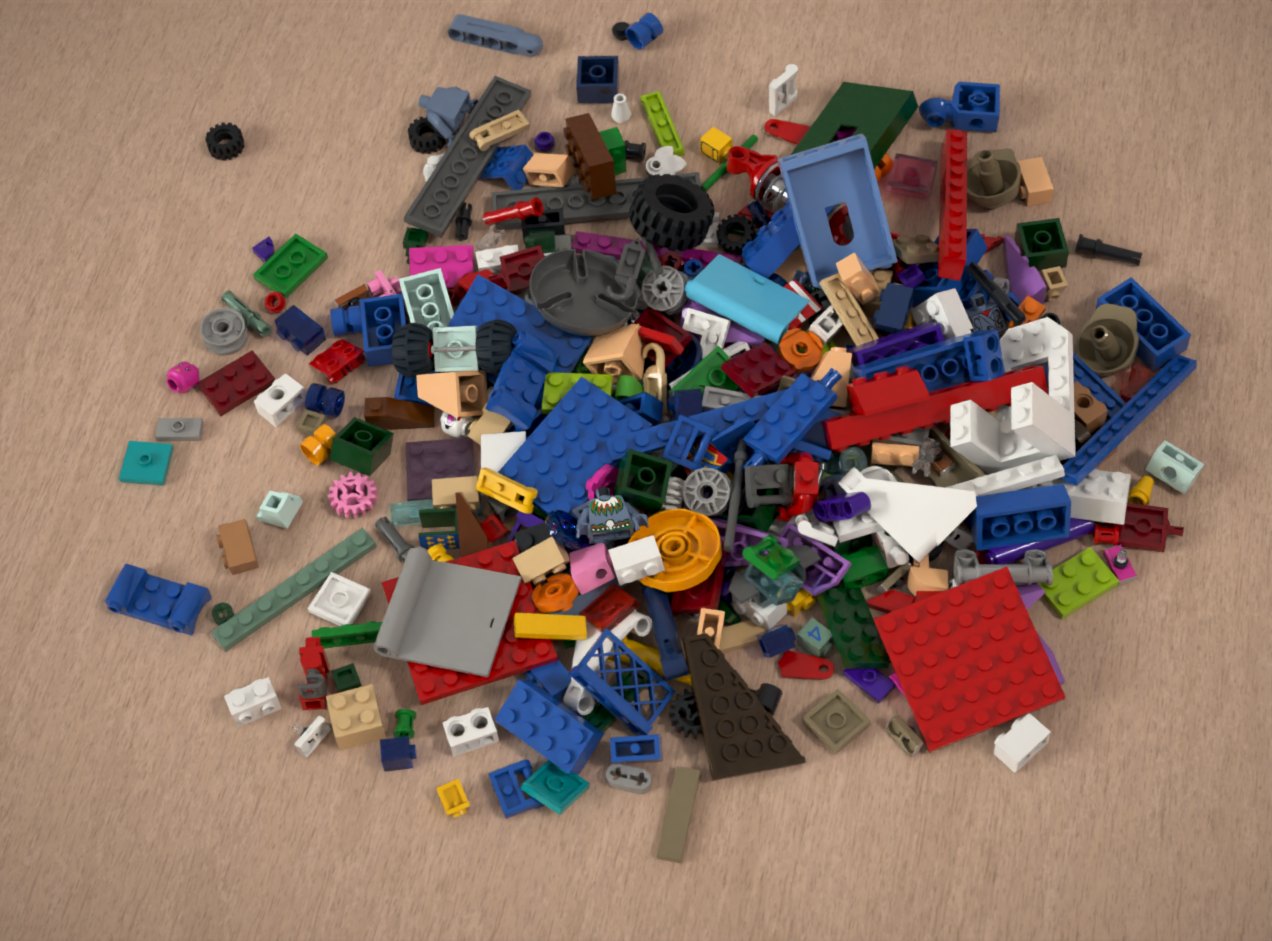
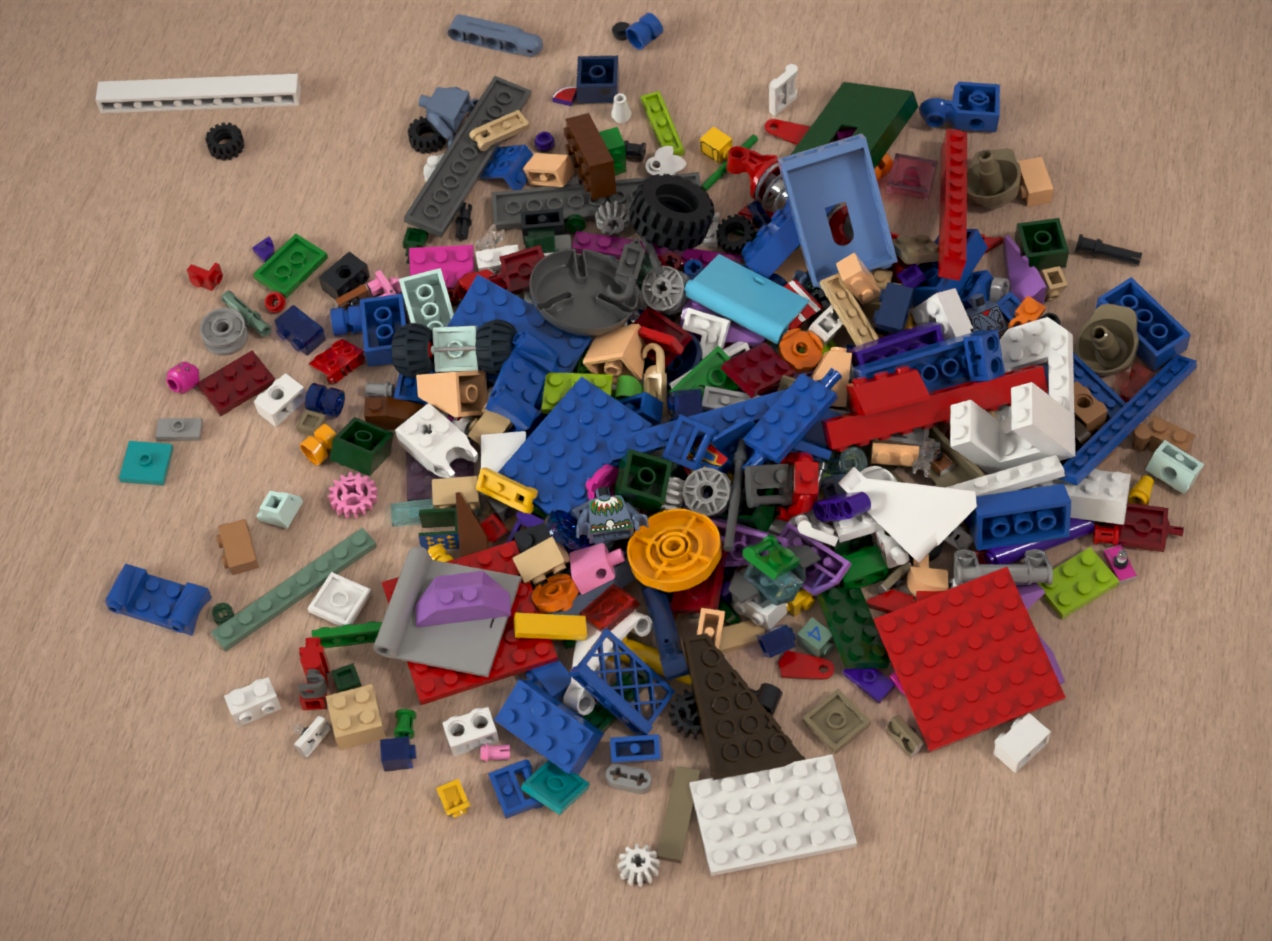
(198, 93): none -> white brick
(203, 278): none -> red bracket
(344, 276): none -> black brick
(379, 389): none -> light grey pin
(394, 538): dark grey pin -> none
(434, 441): none -> white brick
(462, 599): none -> medium lavender wedge
(495, 752): none -> bright pink pin
(521, 210): red pin -> none
(565, 95): none -> tile
(574, 223): none -> dark green plate
(612, 218): none -> light grey gear
(631, 858): none -> white gear
(636, 560): white brick -> none
(772, 815): none -> white plate
(996, 293): black axle -> none
(1157, 432): none -> medium nougat hinge

